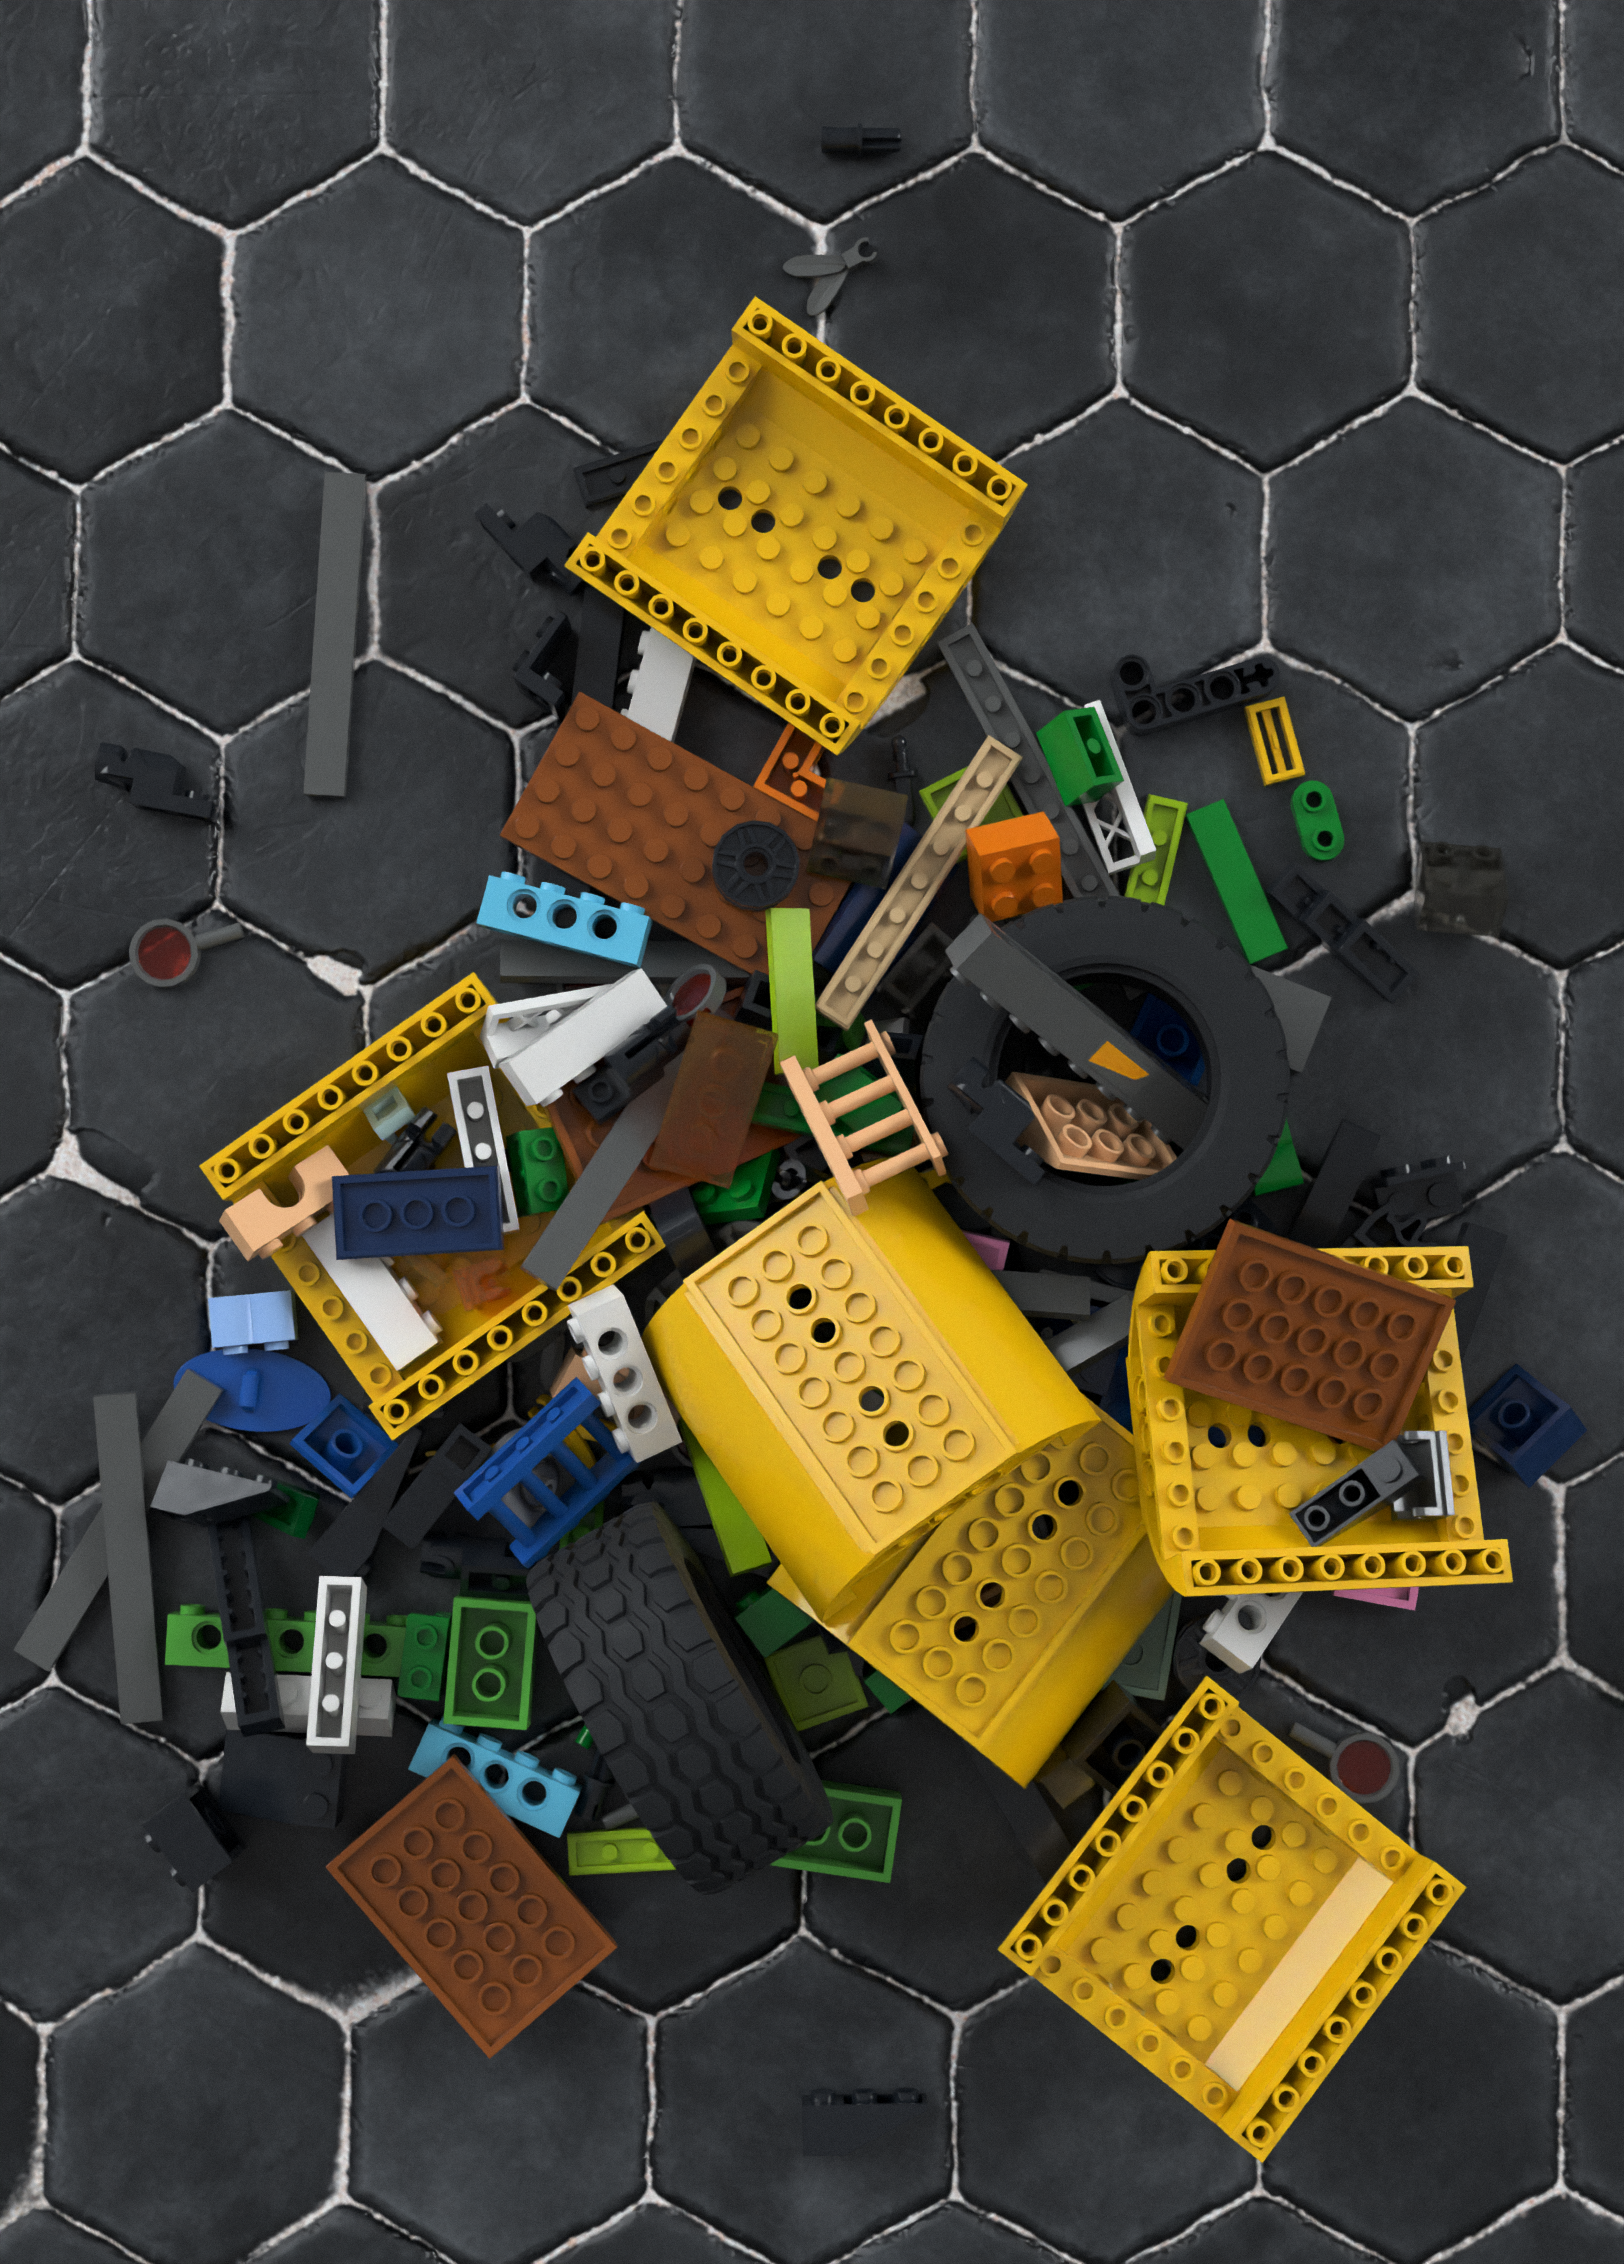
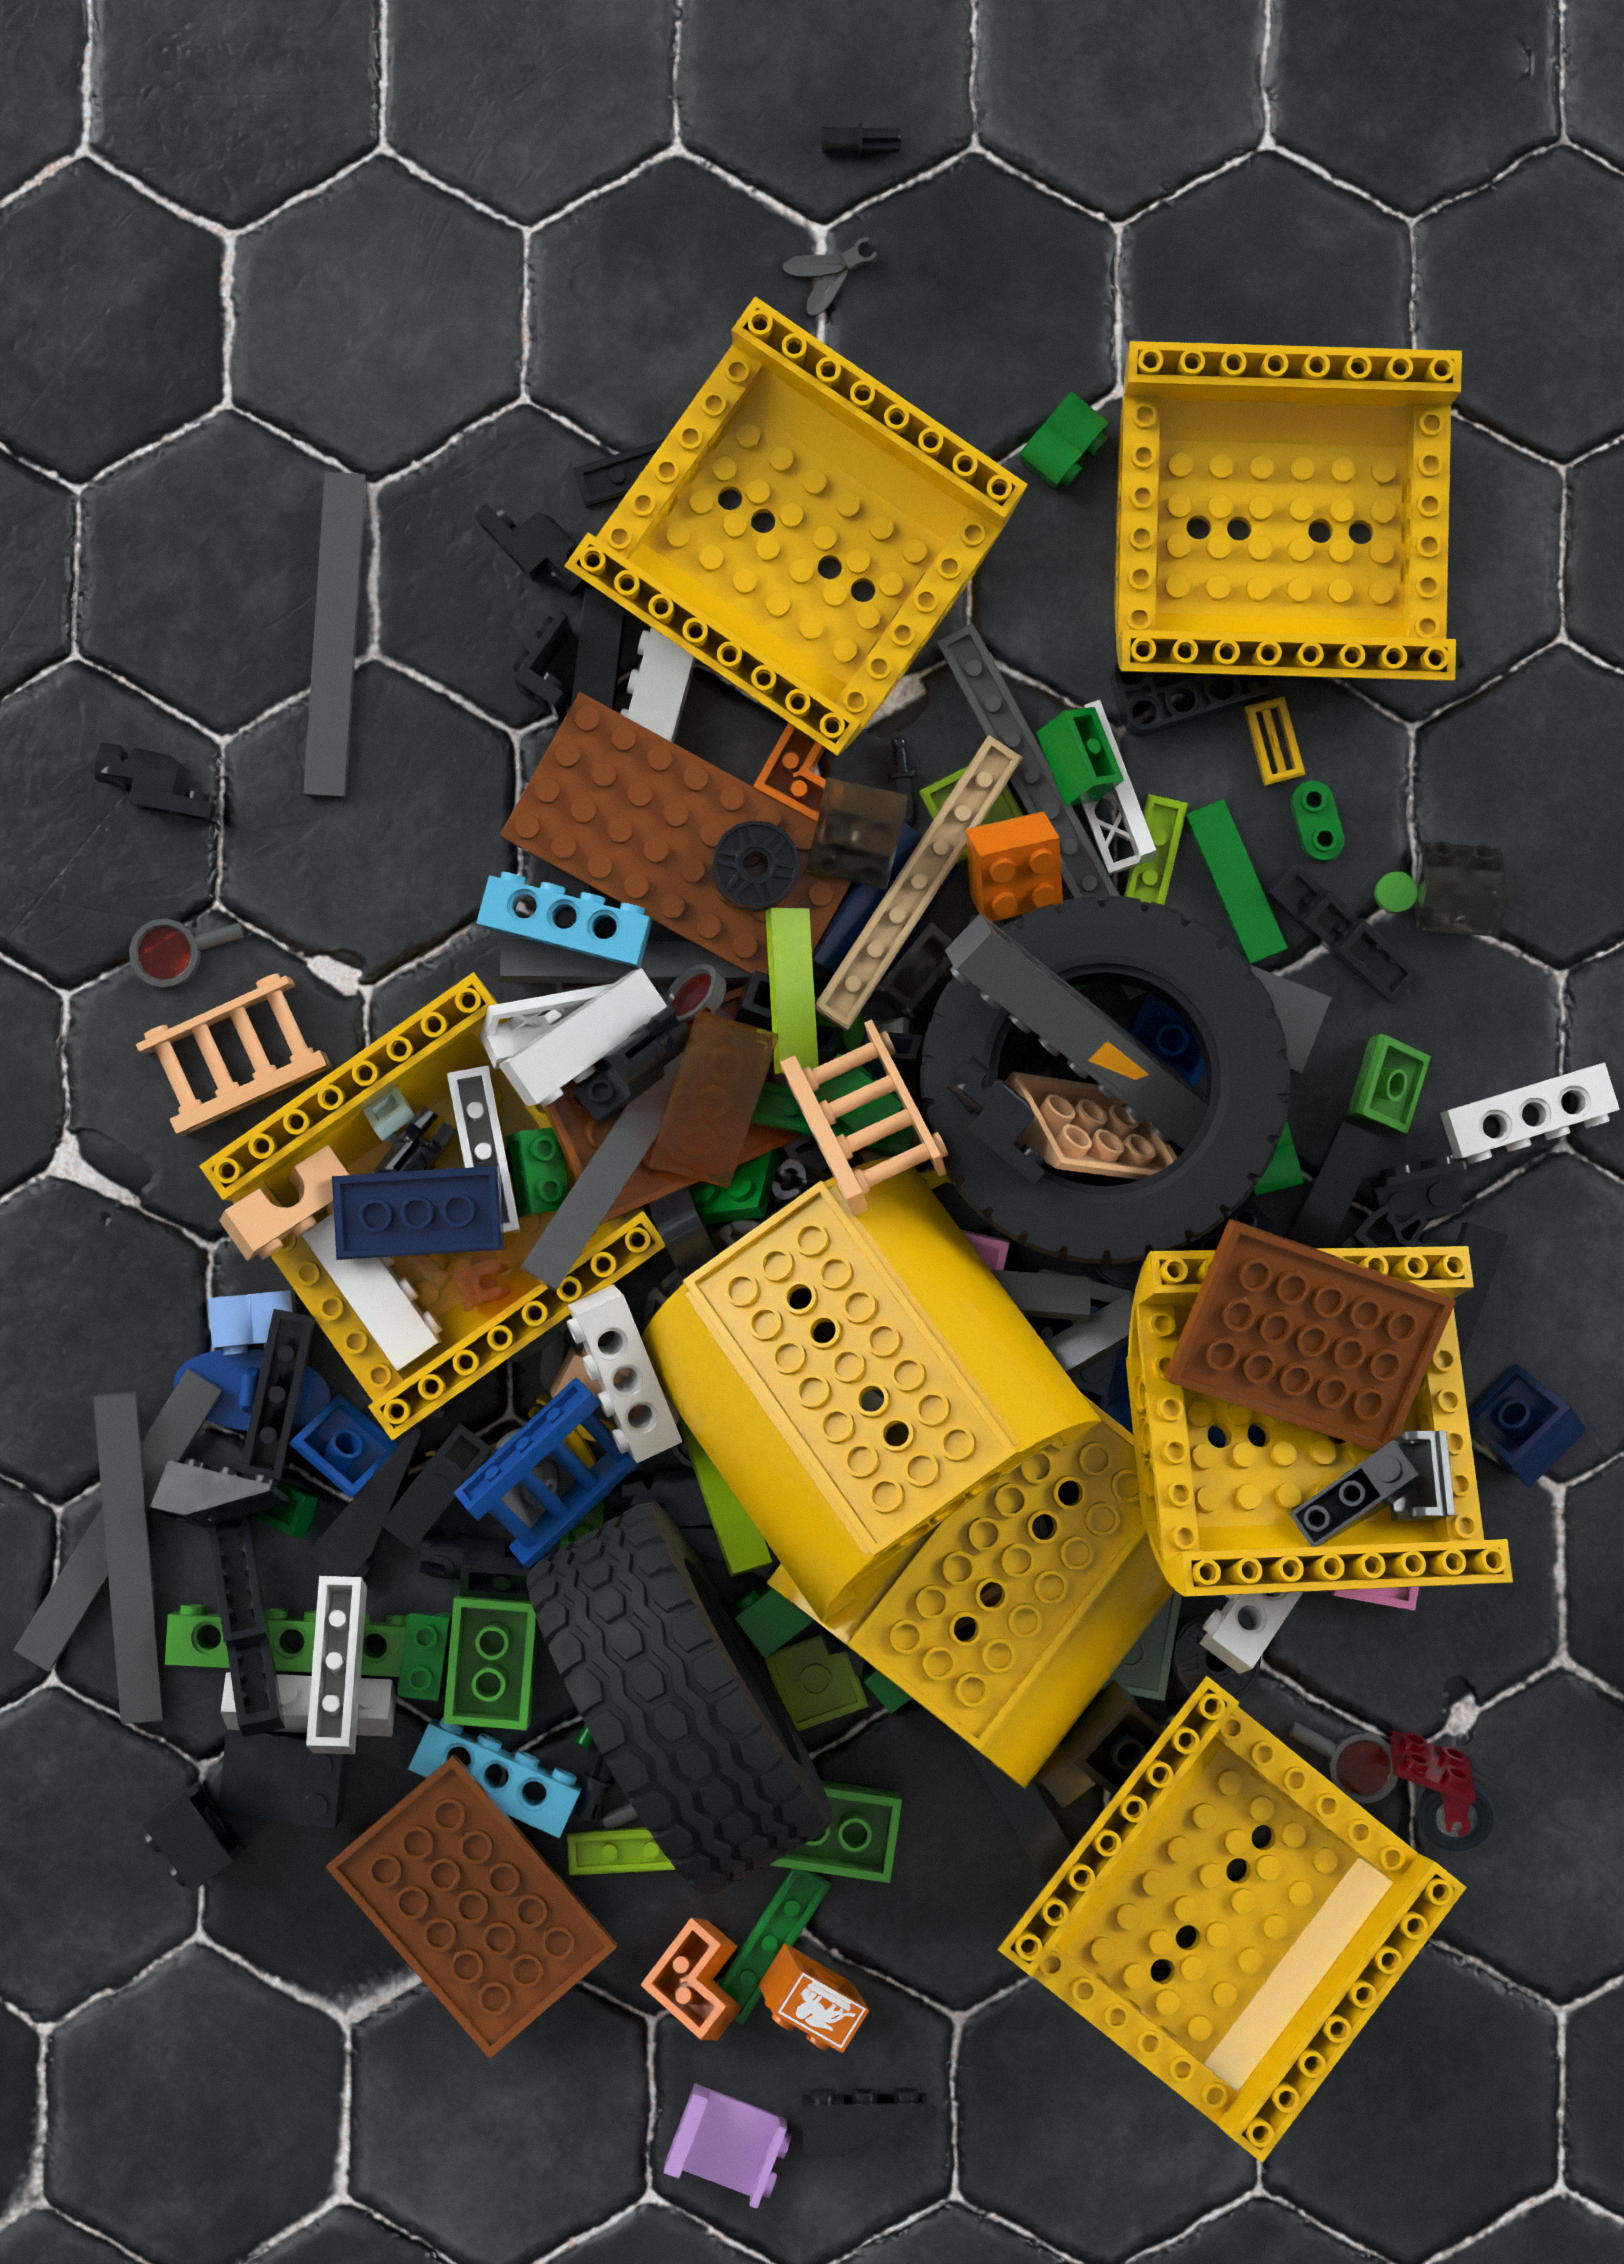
(267, 1078): none -> light nougat fence
(278, 1396): none -> black slope
(685, 1980): none -> orange brick
(728, 2143): none -> lavender panel
(778, 1925): none -> green tile
(812, 1999): none -> orange brick
(1064, 442): none -> green brick
(1283, 446): none -> yellow slope
(1388, 1084): none -> bright green slope
(1395, 892): none -> bright green tile
(1453, 1808): none -> dark red plate
(1589, 1086): none -> white brick

